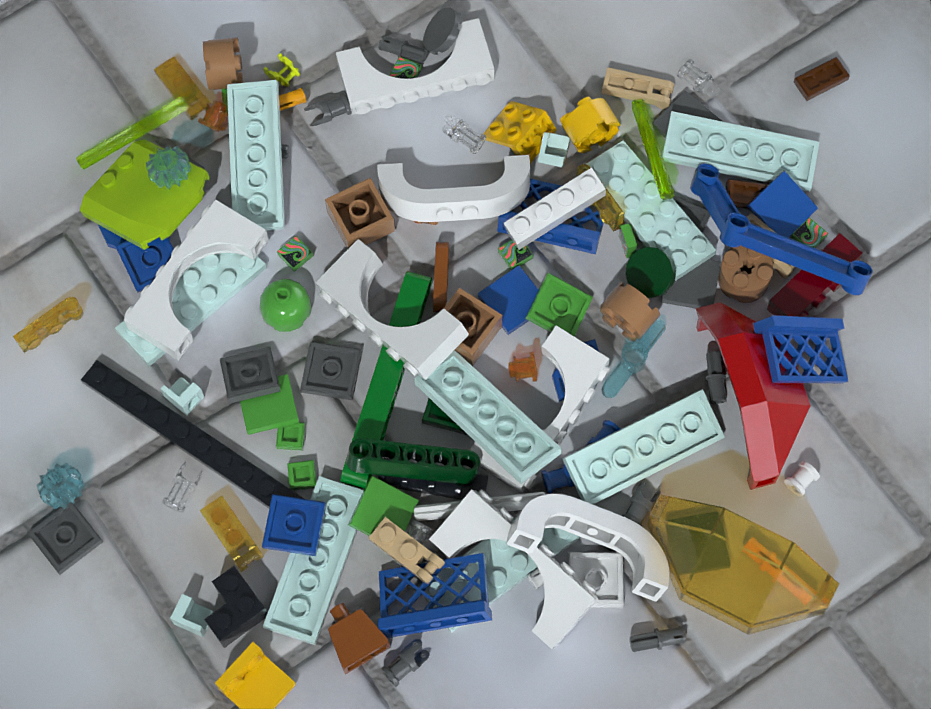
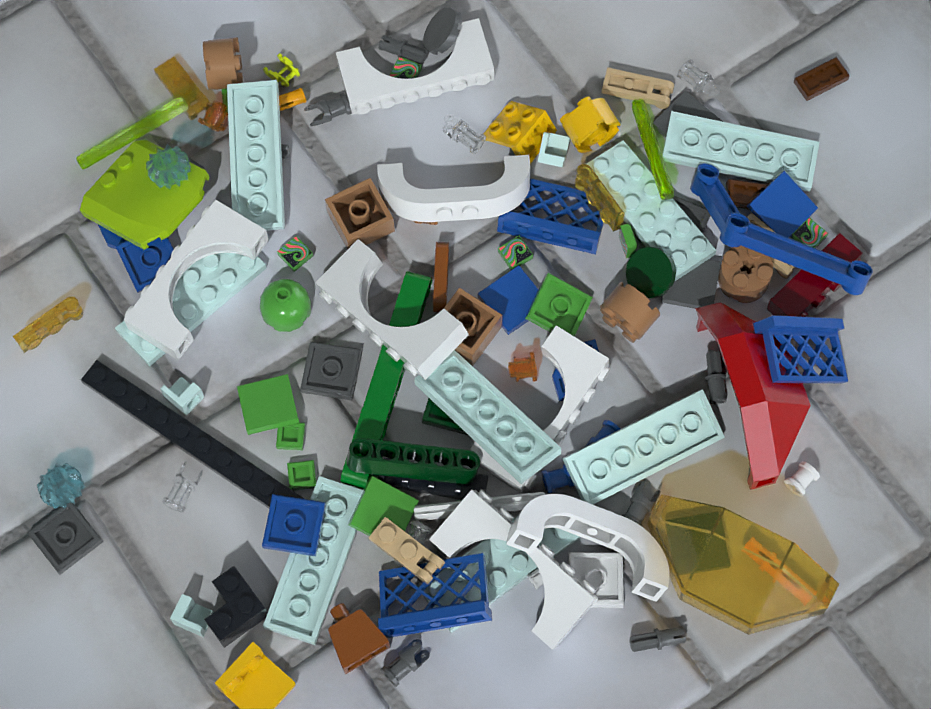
(231, 532): clear yellow plate -> none
(249, 375): dark grey tile -> none
(555, 208): white brick -> none
(626, 368): clear light blue piece -> none

